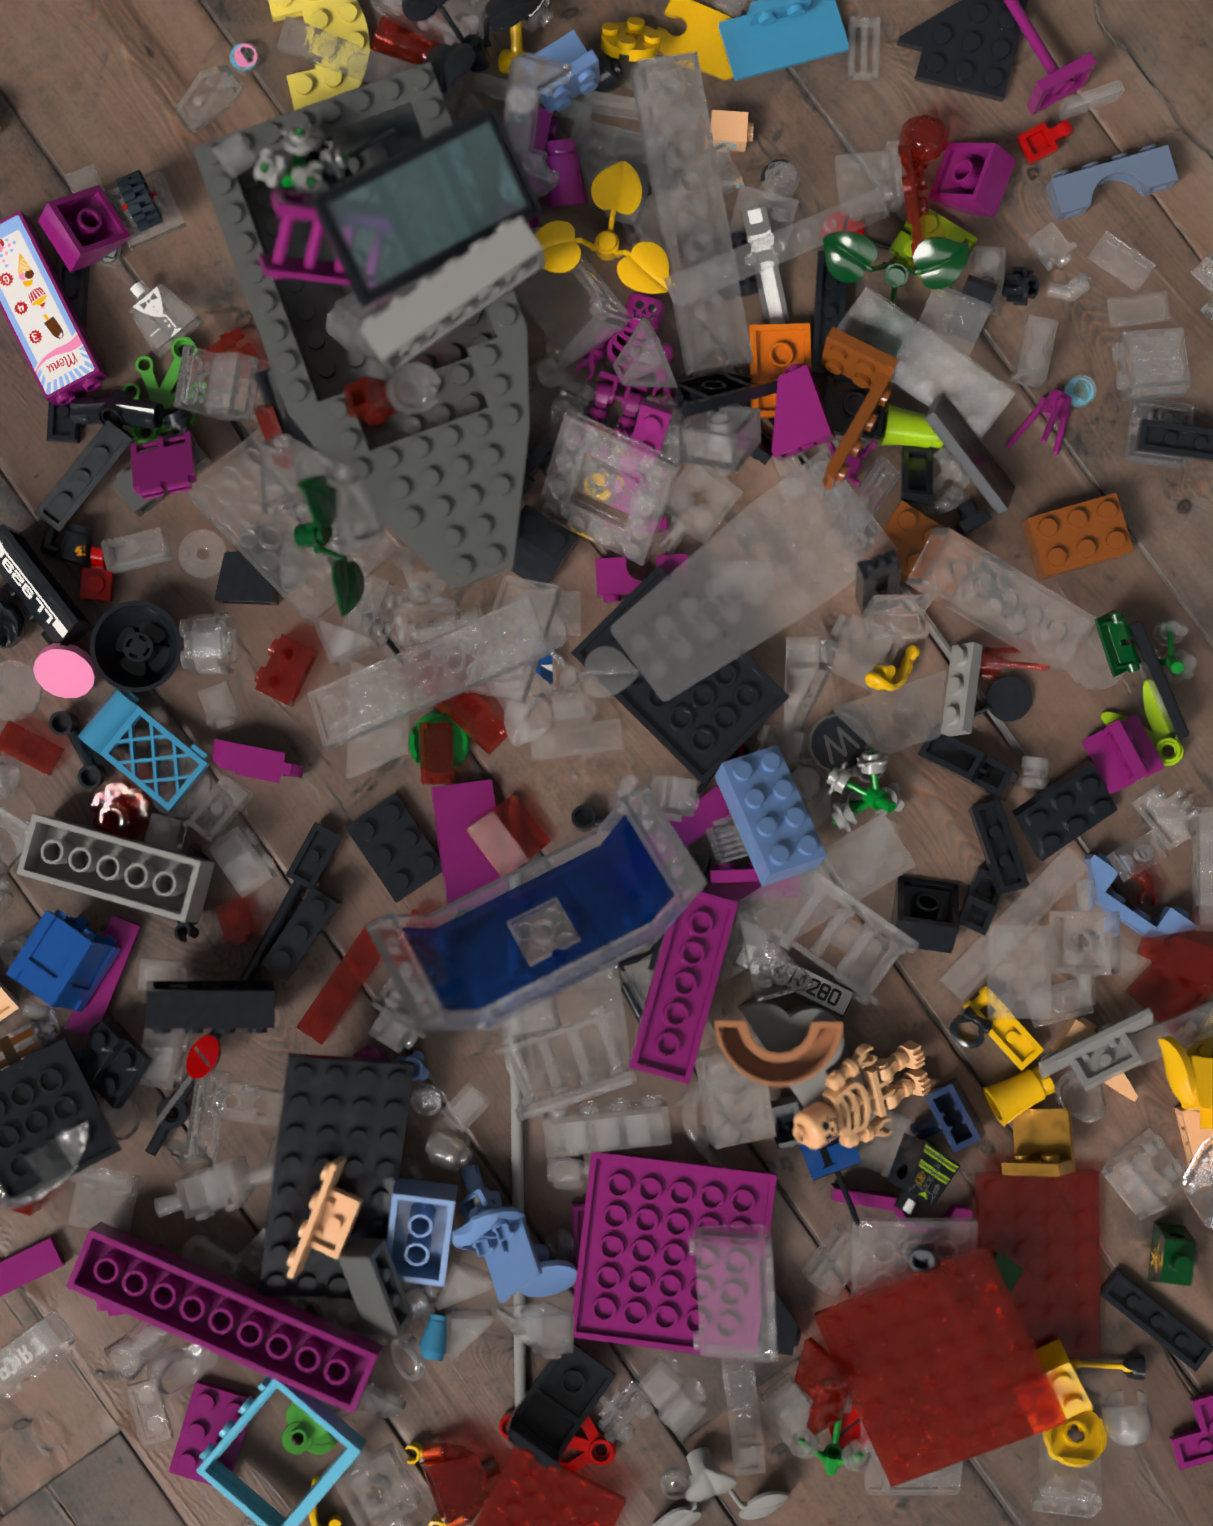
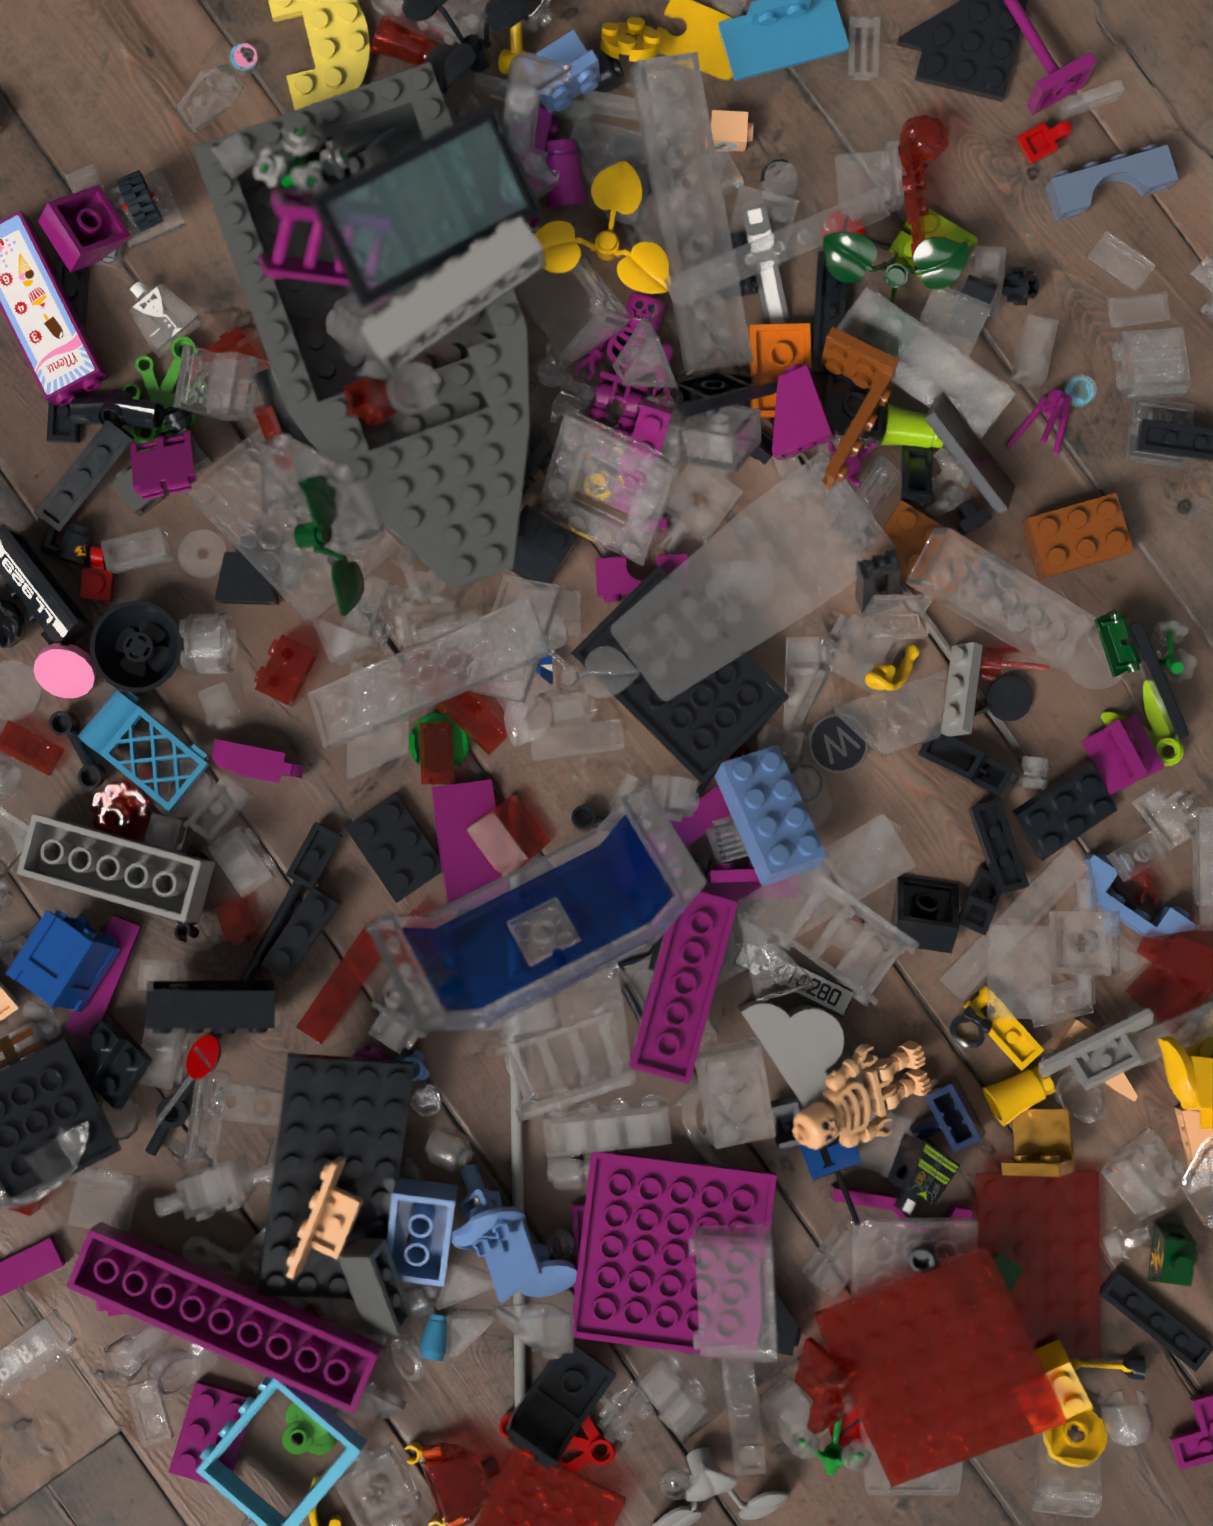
(345, 57): clear arch -> none
(464, 1108): clear brick -> none
(783, 1067): nougat brick -> none
(852, 803): light grey plant -> none
(973, 178): magenta slope -> none
(1051, 247): clear bracket -> none
(1072, 290): clear arm -> none
(1119, 1244): none -> clear piece

